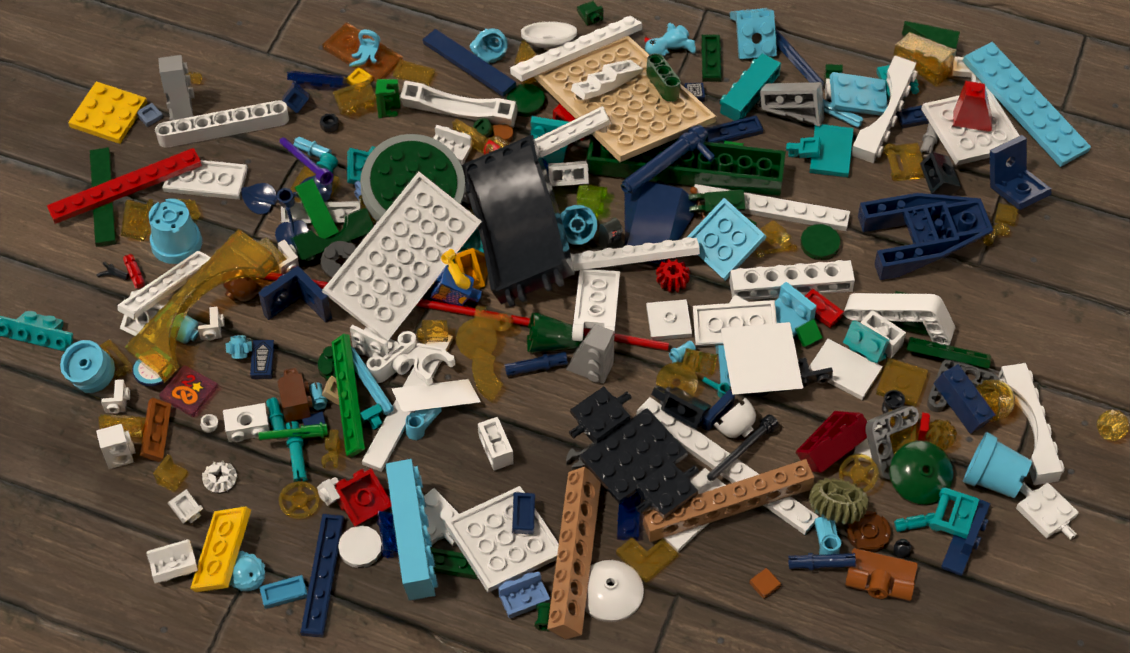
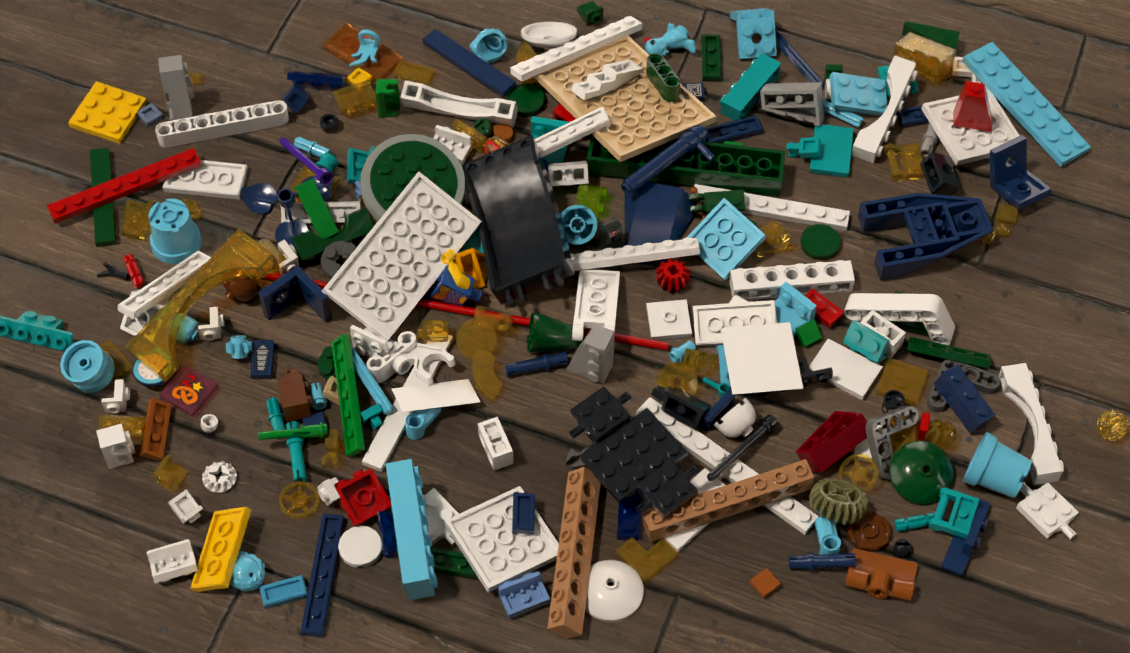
(237, 417): white brick -> none
(543, 616): dark green bush -> none
(998, 396): clear yellow cylinder -> none

